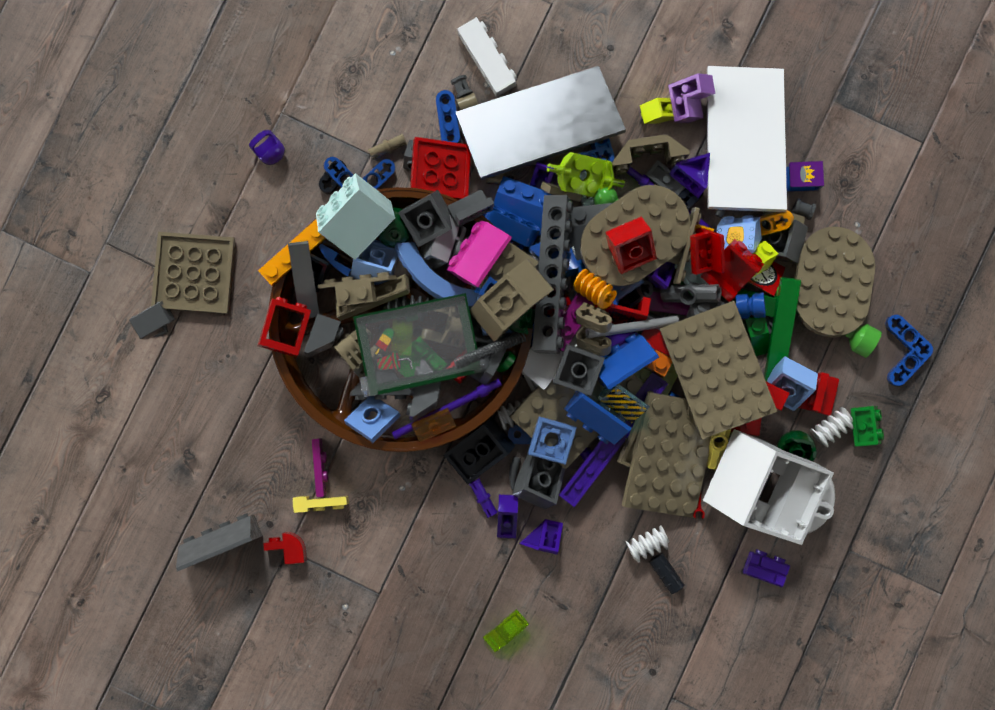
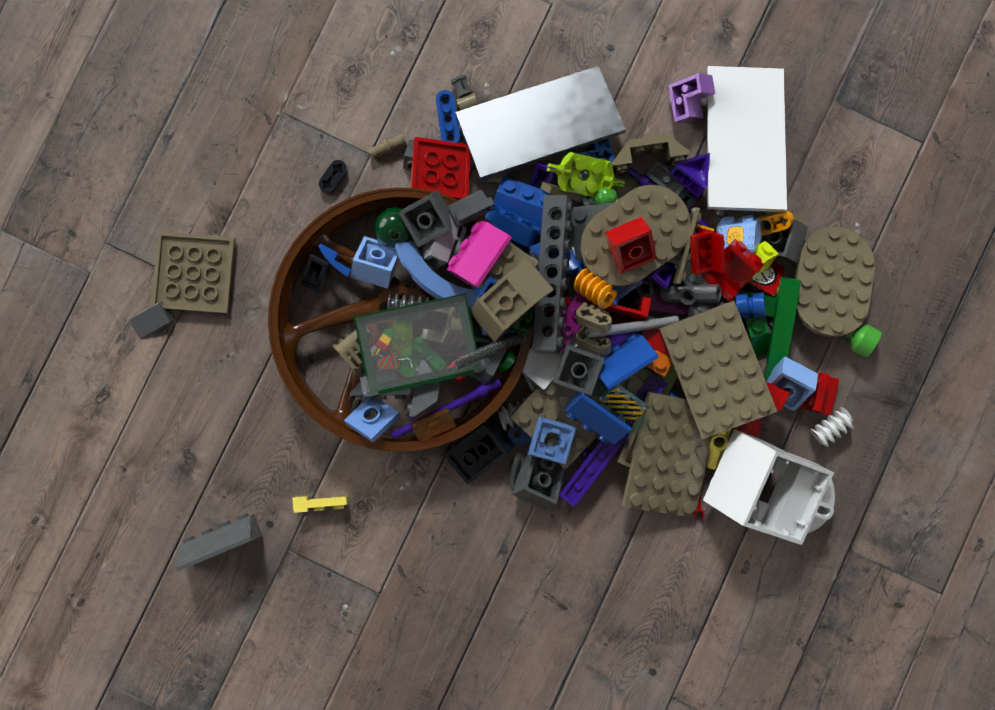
(270, 150): dark purple helmet -> none
(278, 346): red window -> none
(281, 263): light orange plate -> none
(293, 547): red brick -> none
(303, 276): dark grey tile -> none
(319, 459): magenta plate -> none
(323, 335): dark grey slope -> none
(354, 216): light aqua container -> none
(356, 291): dark tan bracket -> none
(379, 167): blue beam -> none
(384, 293): dark tan tile -> none
(483, 498): dark purple pin -> none
(486, 56): white brick -> none
(506, 630): clear neon green slope -> none
(507, 516): dark purple slope -> none
(545, 537): dark purple slope -> none
(648, 544): white piece -> none
(657, 111): neon yellow slope -> none
(666, 573): black axle -> none
(765, 568): dark purple brick -> none
(799, 444): dark green cylinder -> none
(803, 209): dark grey bush -> none
(804, 176): dark purple piece -> none
(867, 426): green bracket -> none
(913, 353): blue beam -> none

